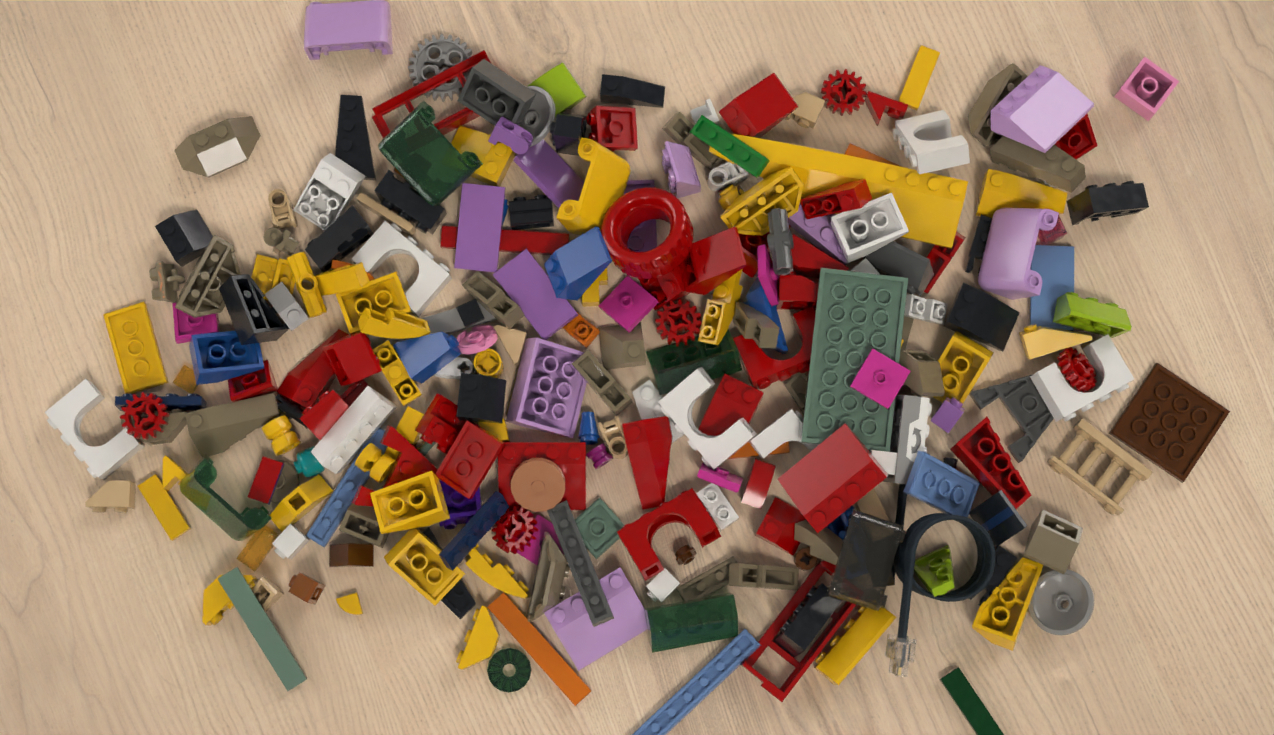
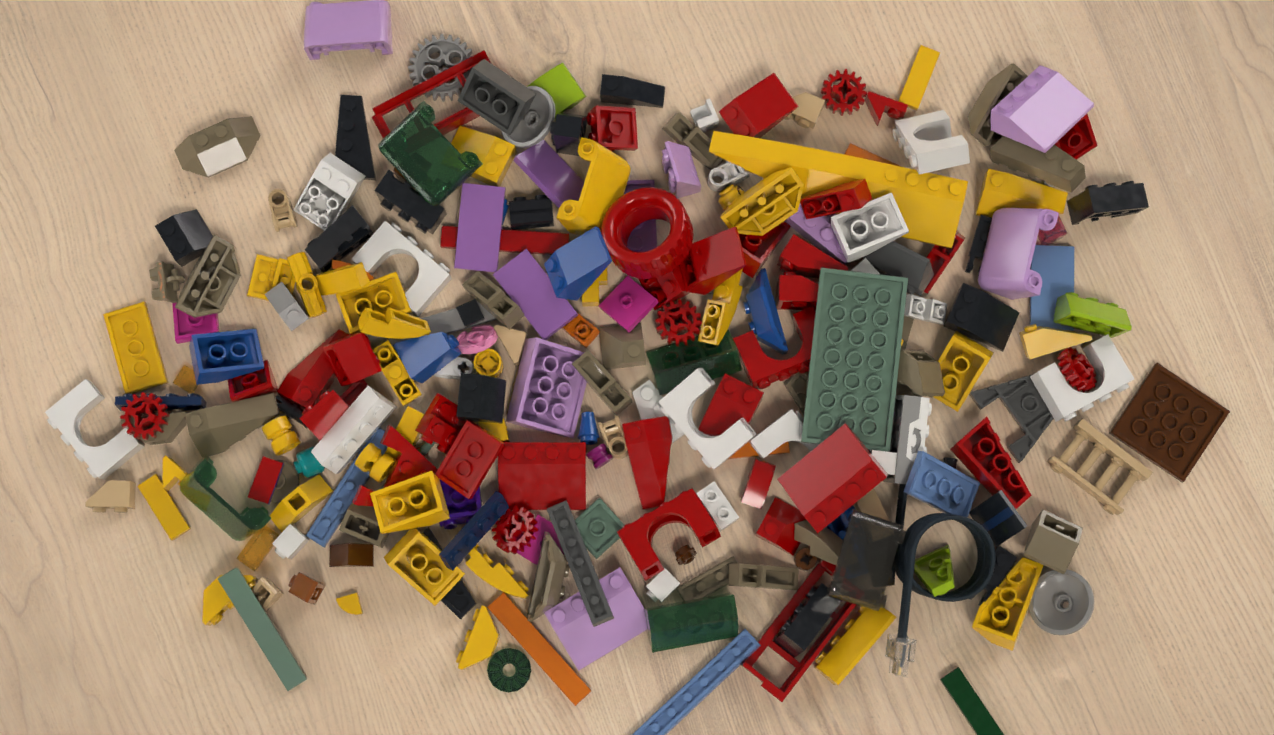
(249, 311): black wedge -> none
(281, 241): dark tan hips -> none
(386, 214): tan tile -> none
(511, 135): medium lavender leg -> none
(538, 484): nougat wheel -> none
(720, 477): dark pink plate -> none
(729, 146): green tile -> none
(755, 326): dark tan slope -> none
(766, 275): dark pink plate -> none
(780, 241): dark grey piece -> none
(880, 378): dark pink plate -> none
(948, 414): medium lavender brick -> none
(1146, 89): bright pink brick -> none

